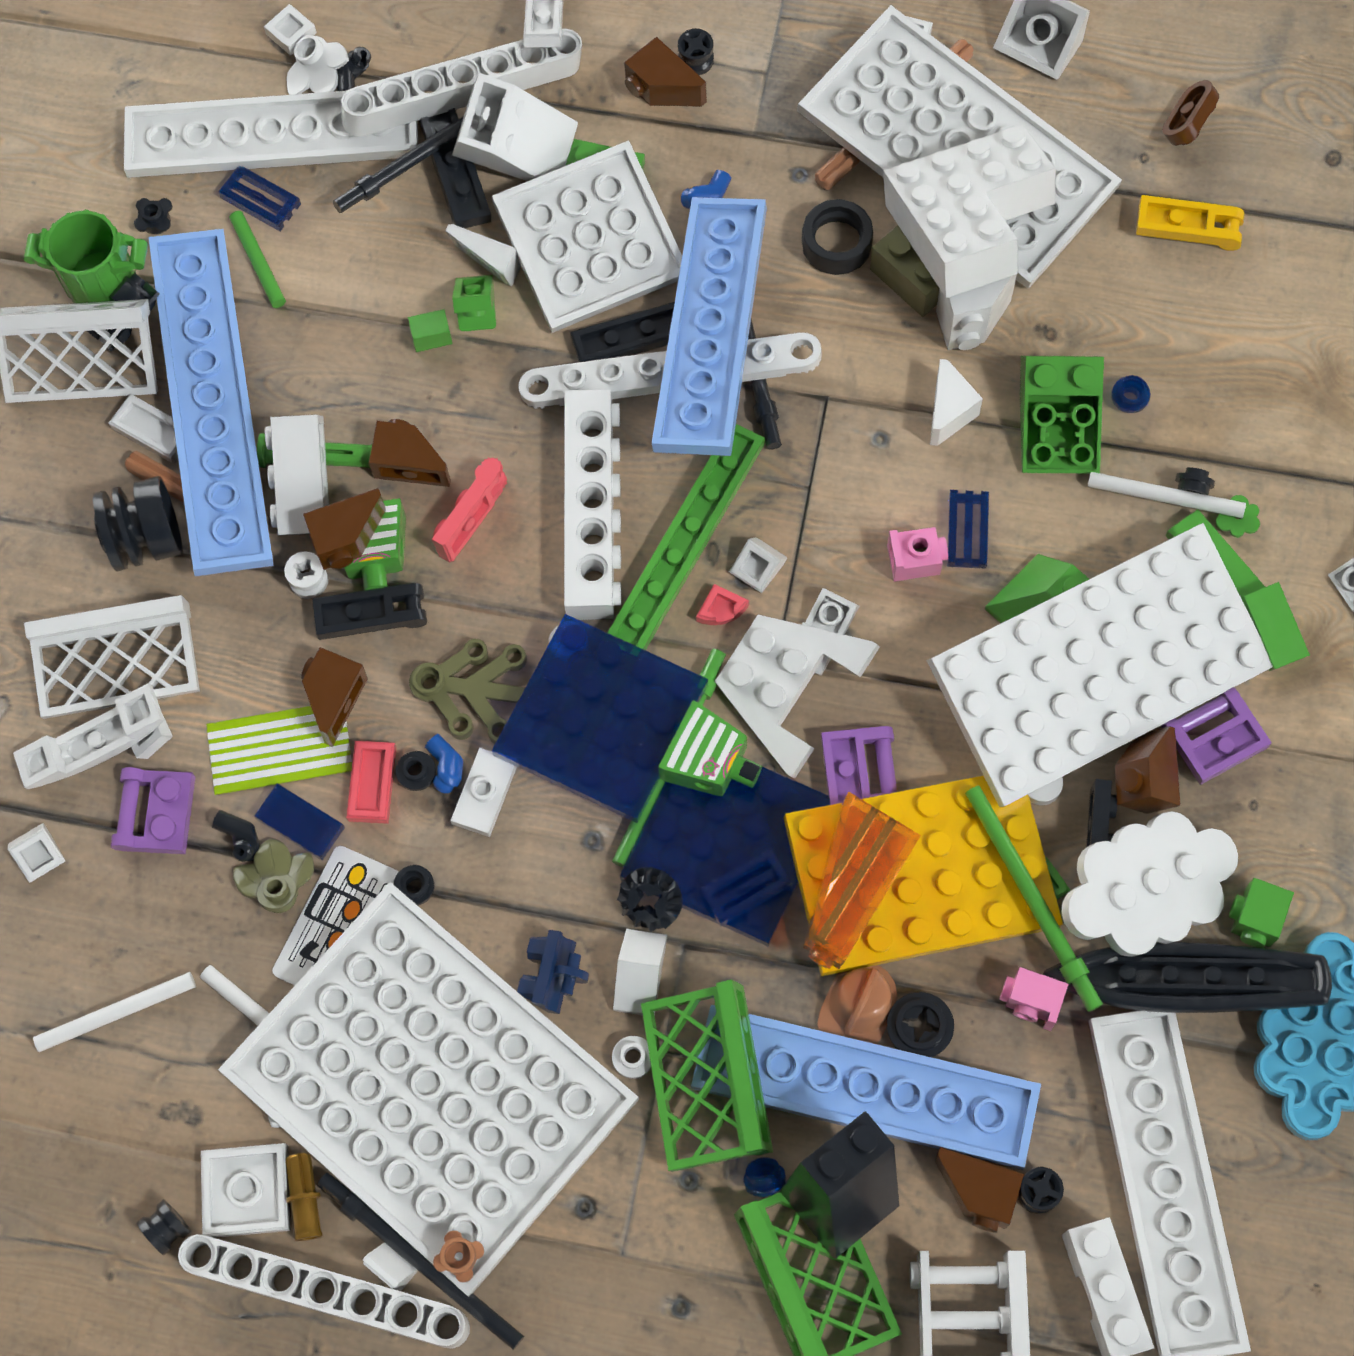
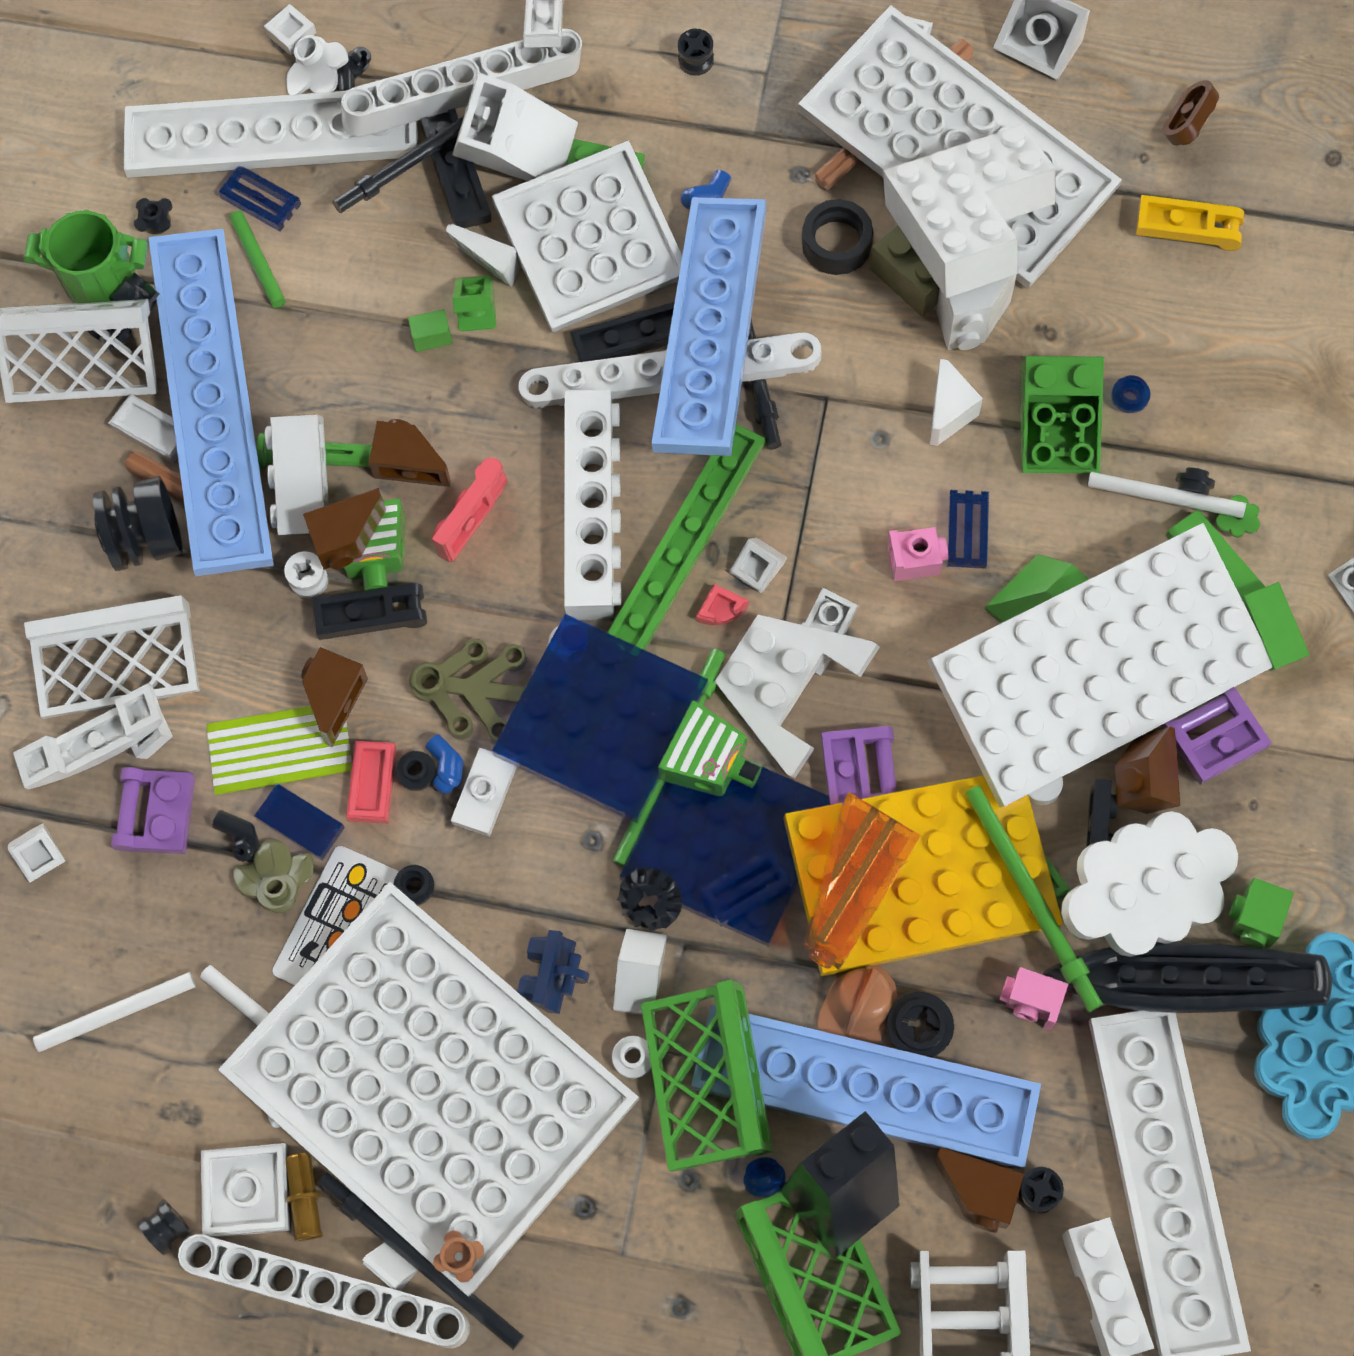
(663, 77): reddish brown slope -> none

